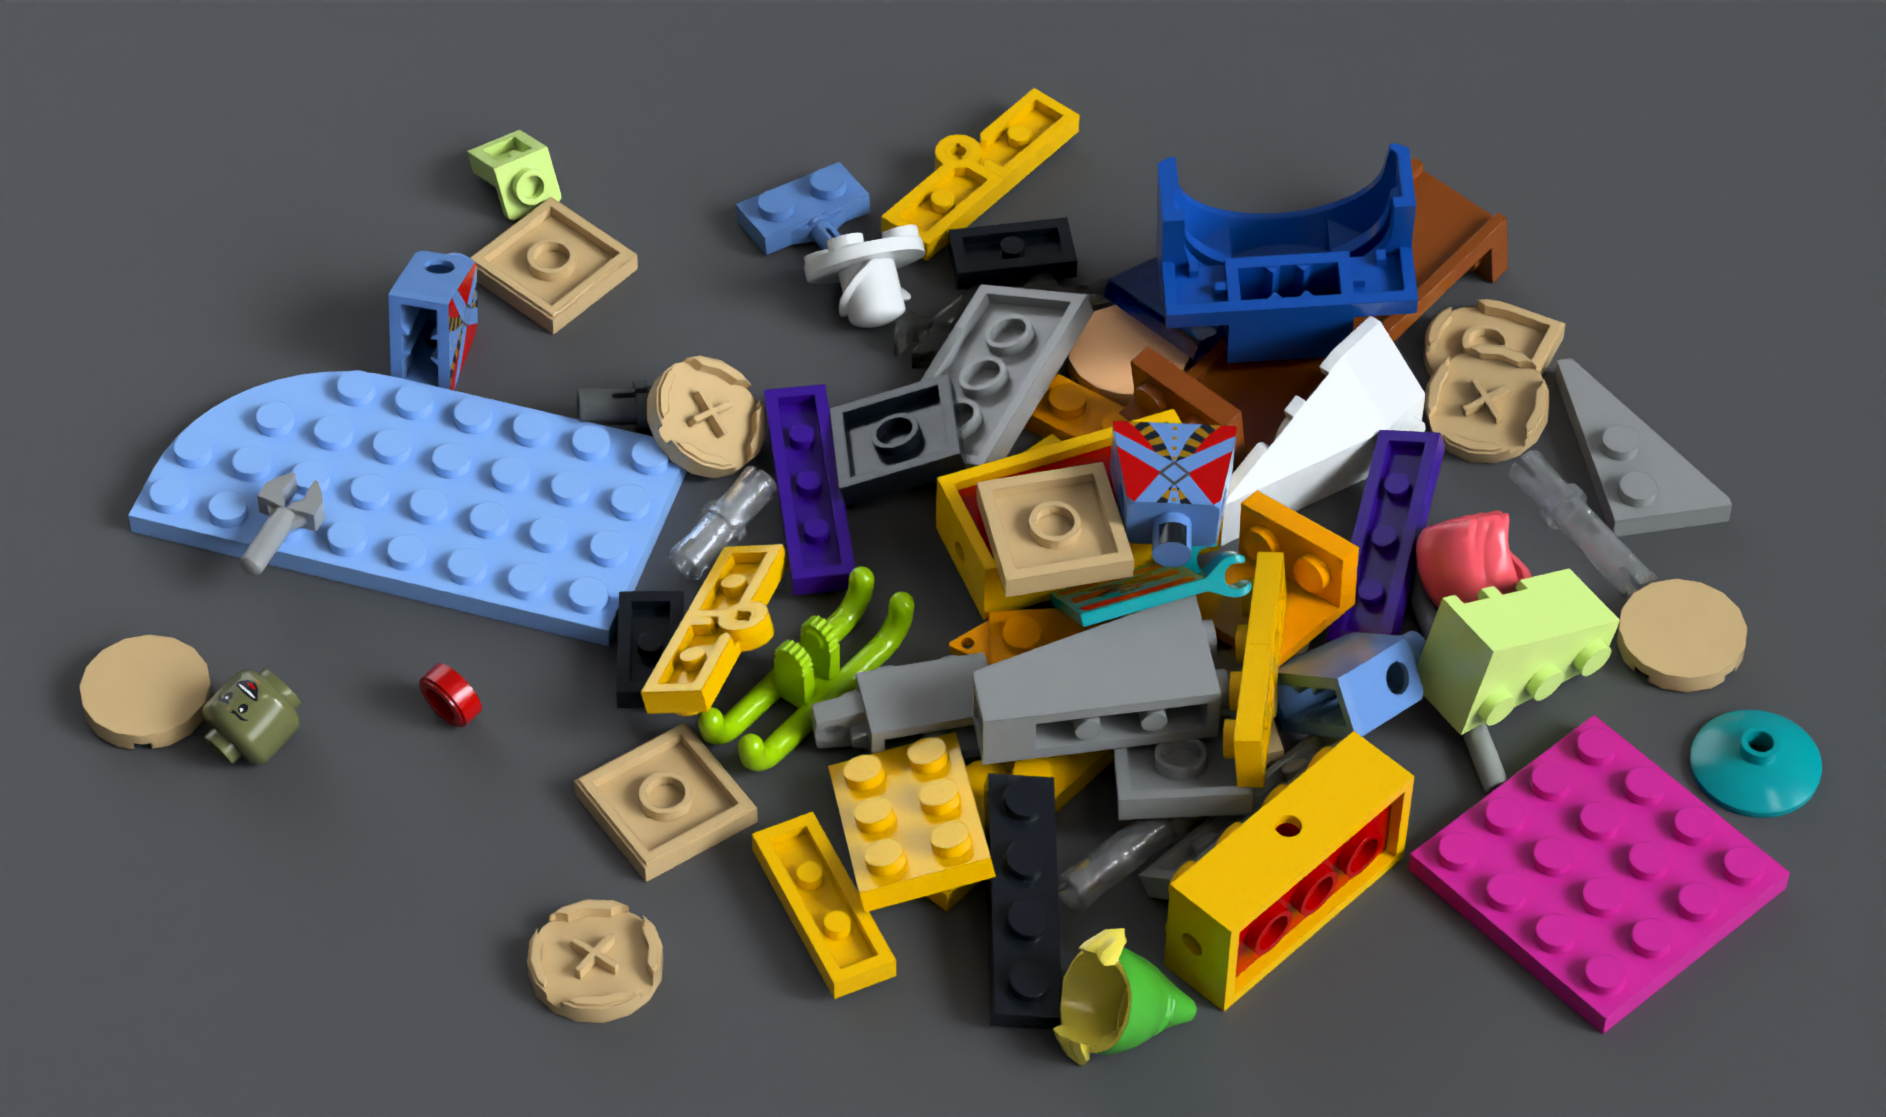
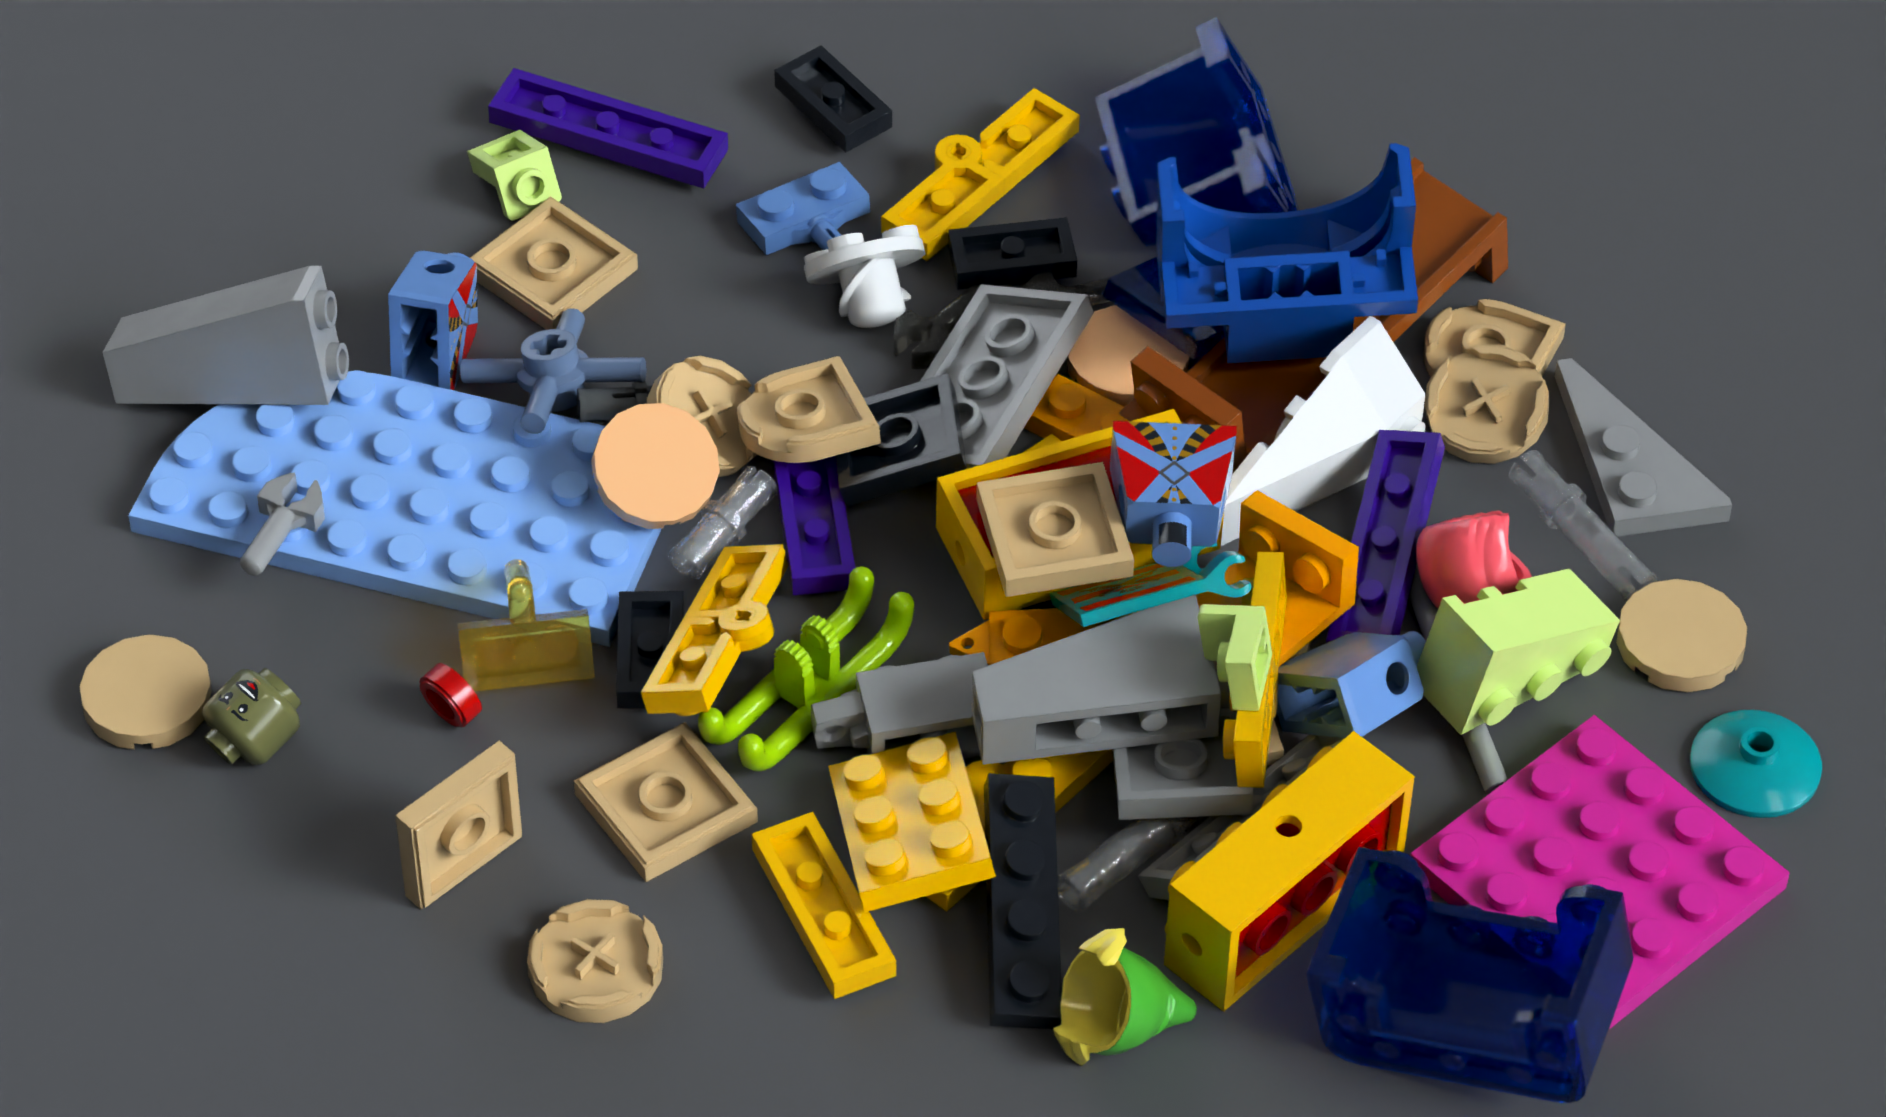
(233, 346): none -> light grey slope
(459, 825): none -> tan tile
(527, 645): none -> clear yellow plate
(552, 370): none -> sand blue bar
(608, 128): none -> dark purple plate
(655, 465): none -> light nougat tile
(807, 414): none -> tan tile
(833, 98): none -> black plate
(1207, 116): none -> clear blue windscreen
(1241, 646): none -> yellowish green bracket
(1467, 987): none -> clear blue windscreen

